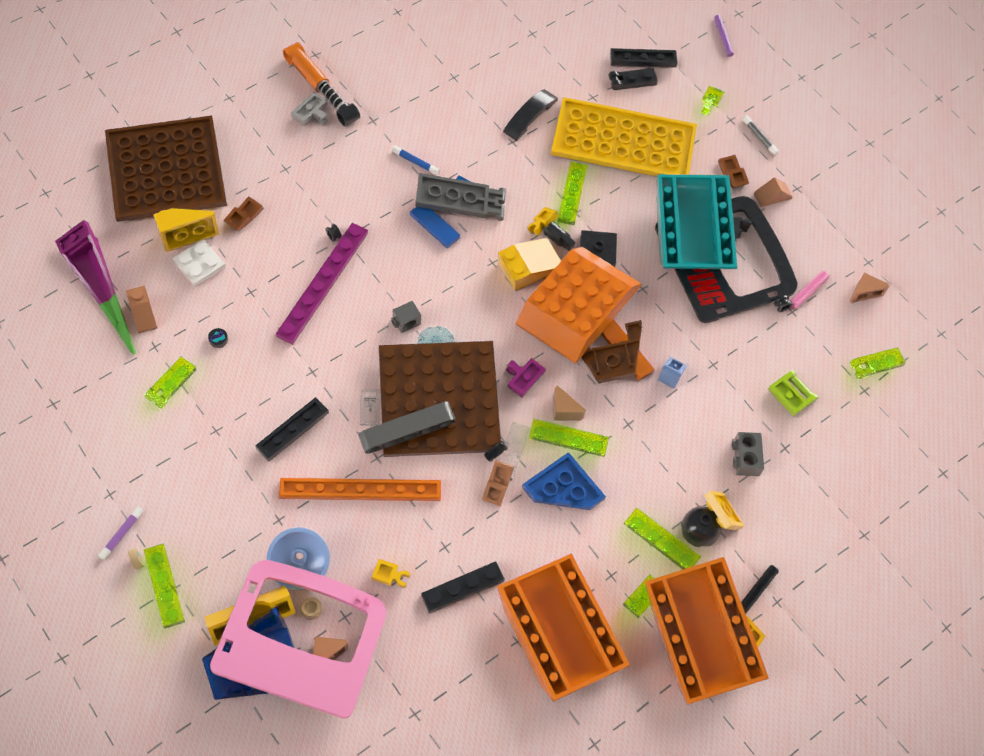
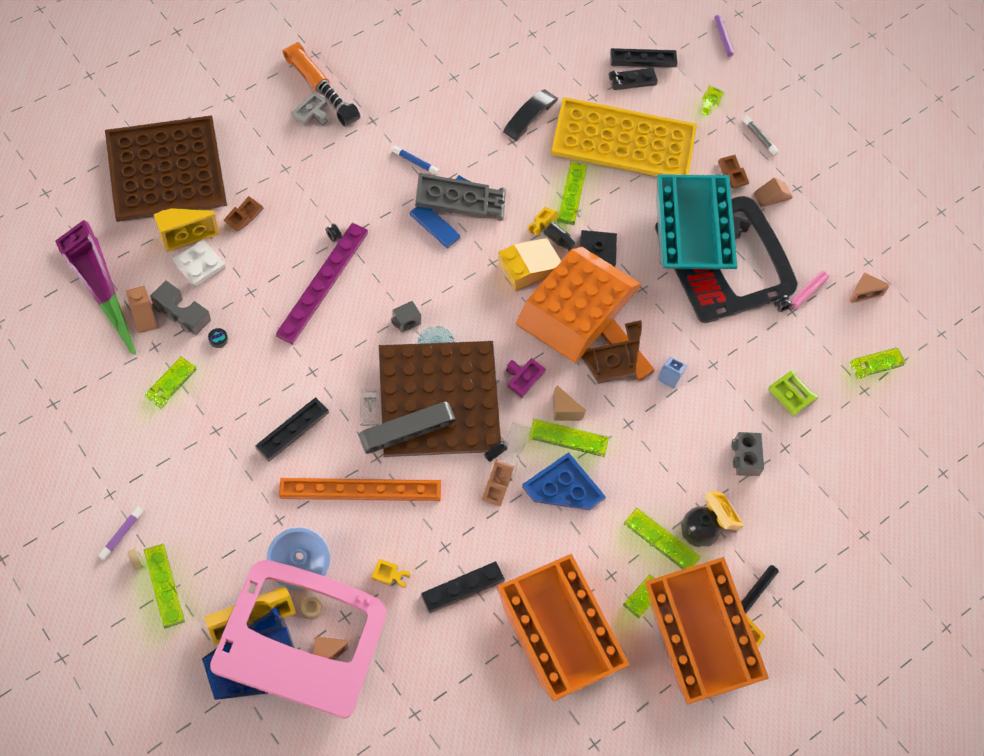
(190, 318): none -> dark grey arch

